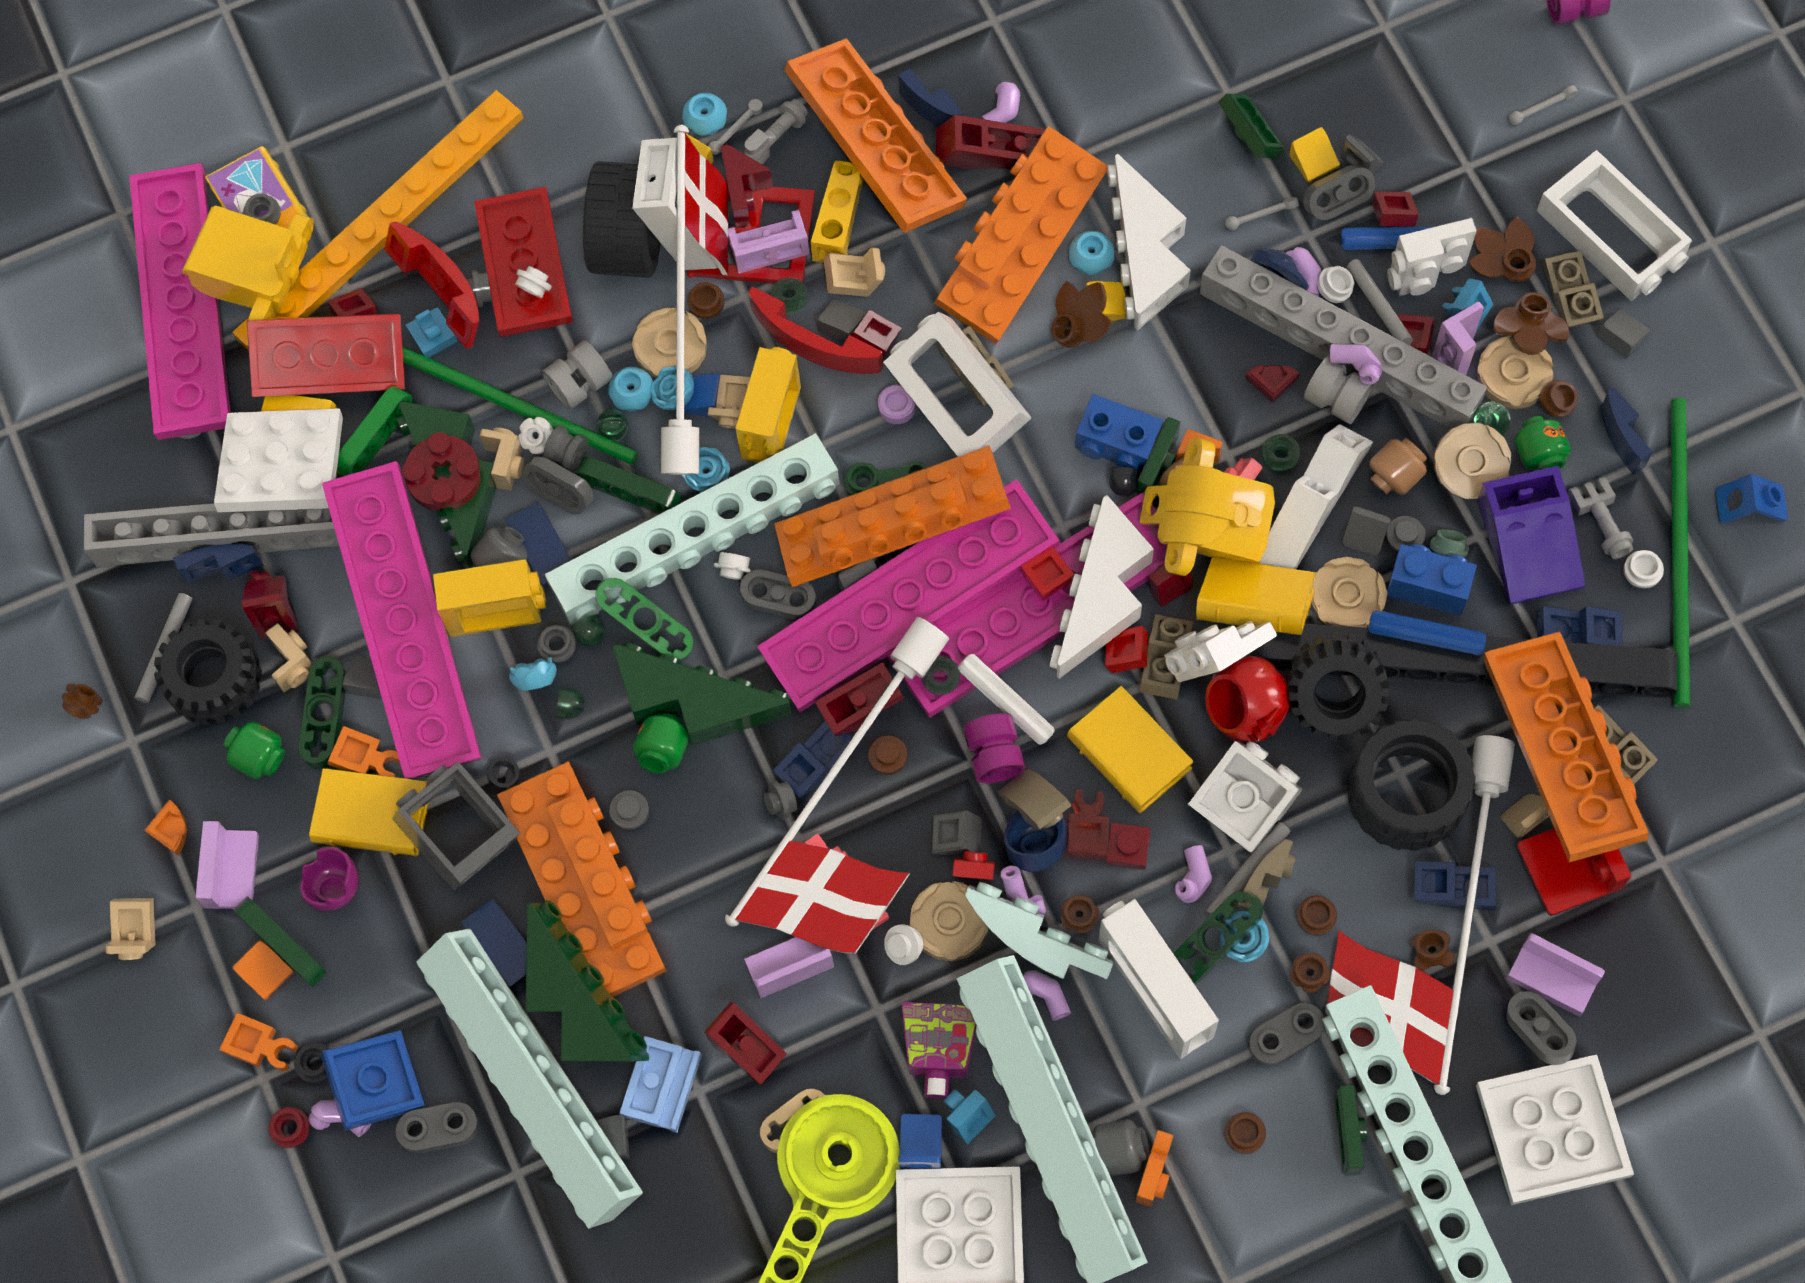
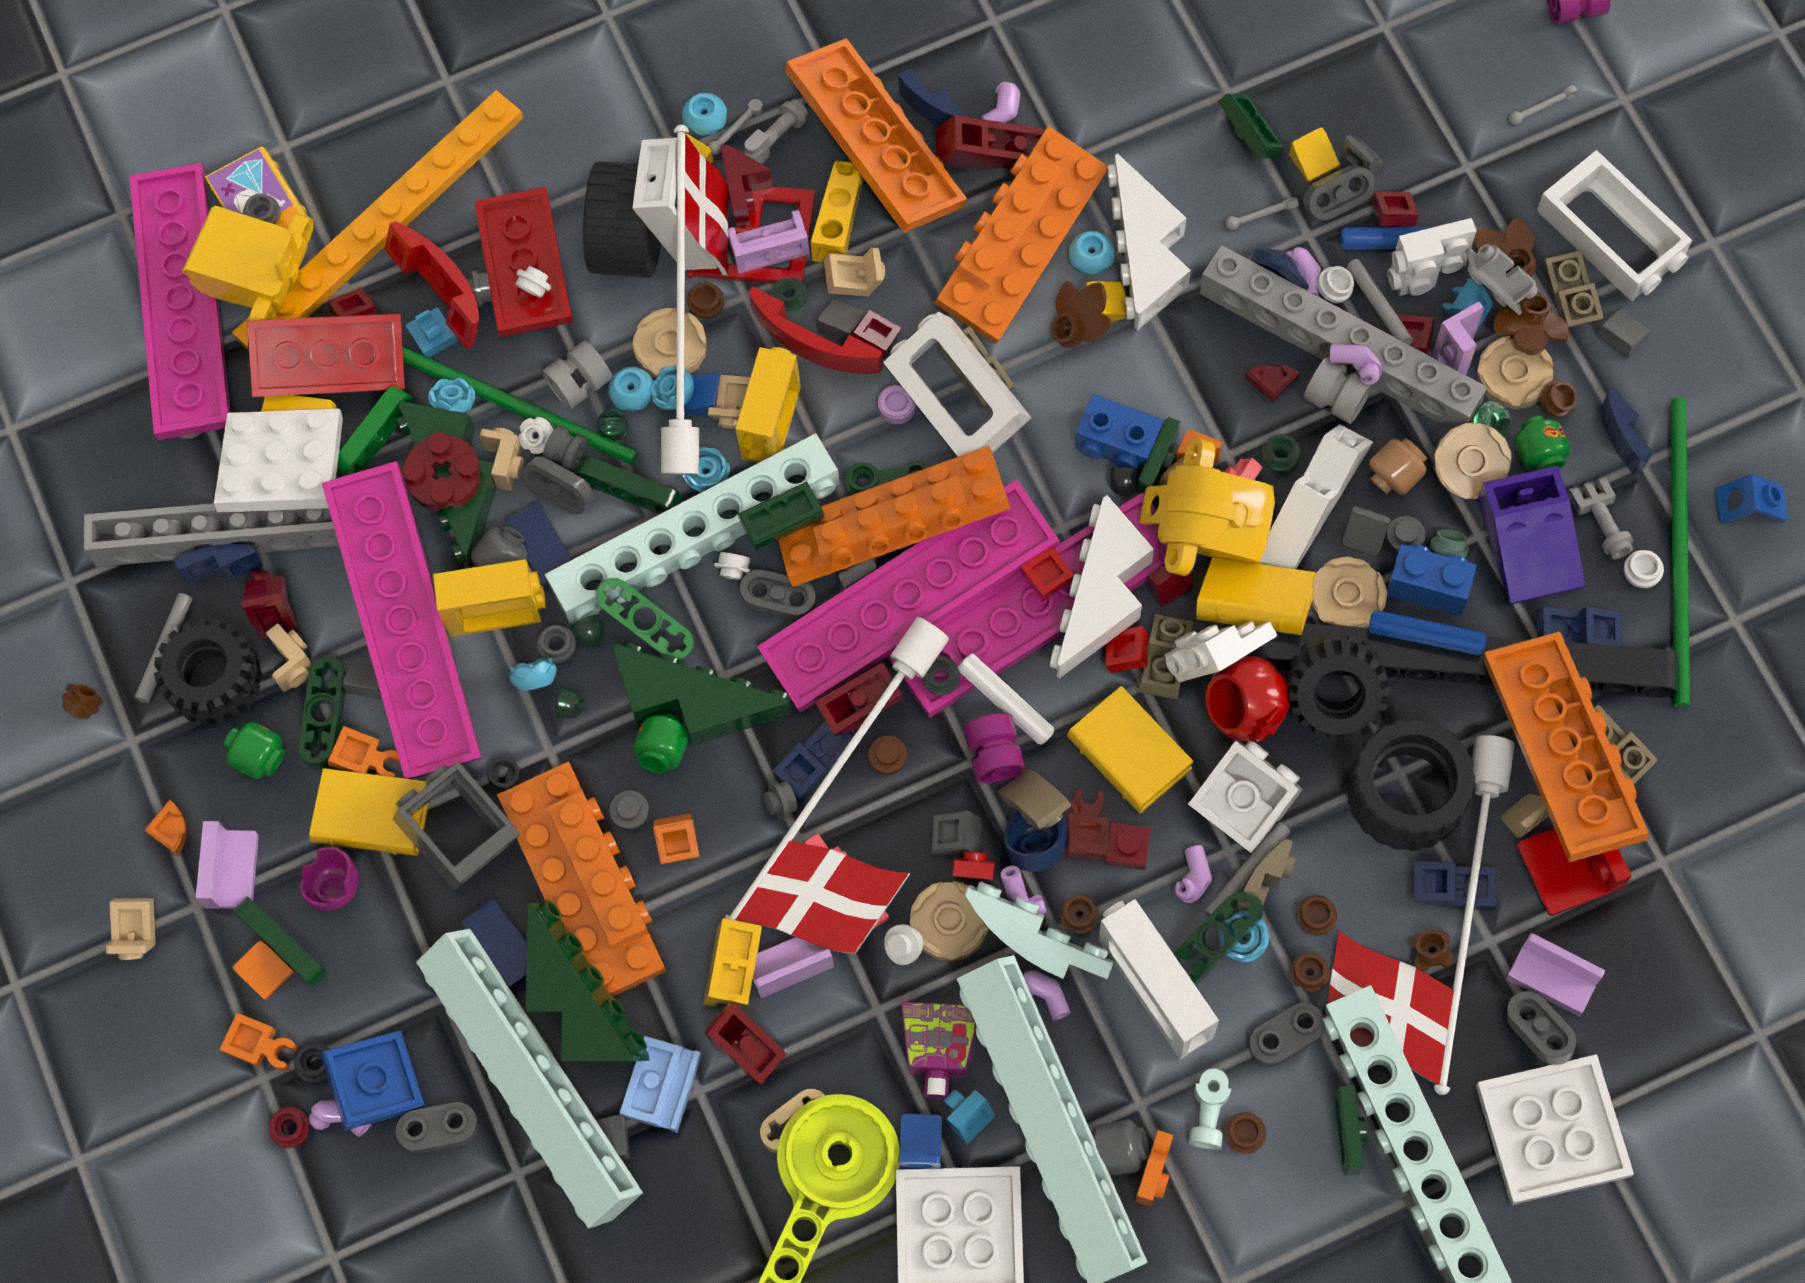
(452, 395): none -> medium azure plate
(676, 838): none -> orange slope
(732, 963): none -> yellow hinge
(781, 515): none -> dark green plate
(1211, 1094): none -> light aqua leg
(1490, 269): none -> light grey hinge

